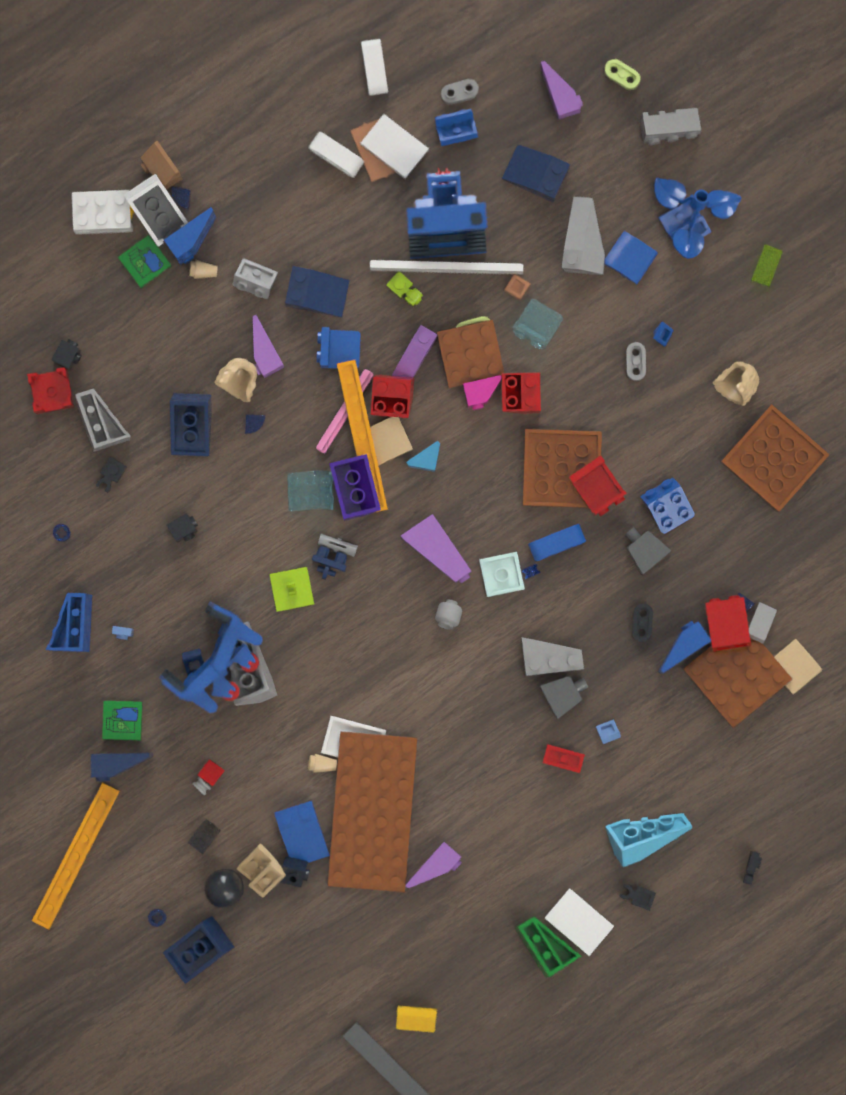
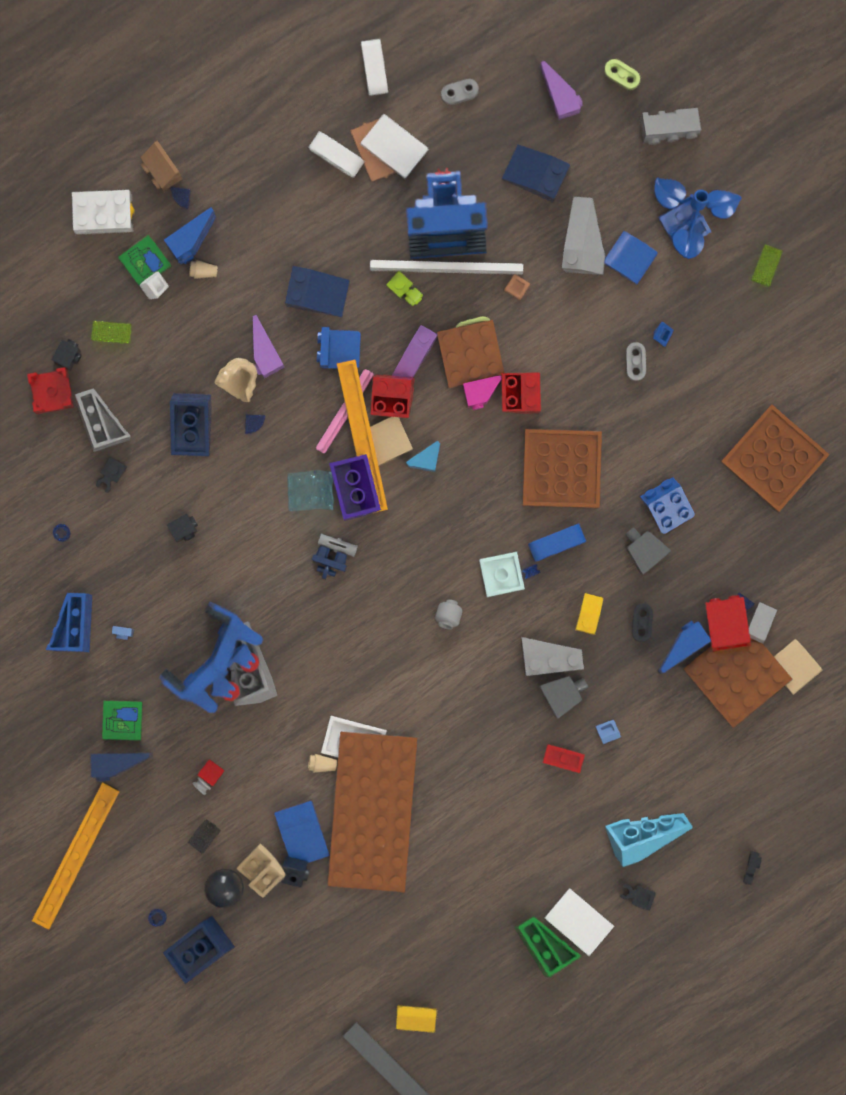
(111, 332): none -> clear neon green tile
(154, 286): none -> white slope
(155, 209): dark grey piece -> none
(192, 660): dark blue slope -> none
(254, 278): light grey bracket -> none
(291, 589): lime piece -> none
(434, 545): medium lavender slope -> none
(439, 863): medium lavender slope -> none
(456, 127): blue bracket -> none
(537, 324): clear light blue bracket -> none
(589, 614): none -> yellow slope
(597, 486): red panel -> none
(737, 383): tan hair -> none

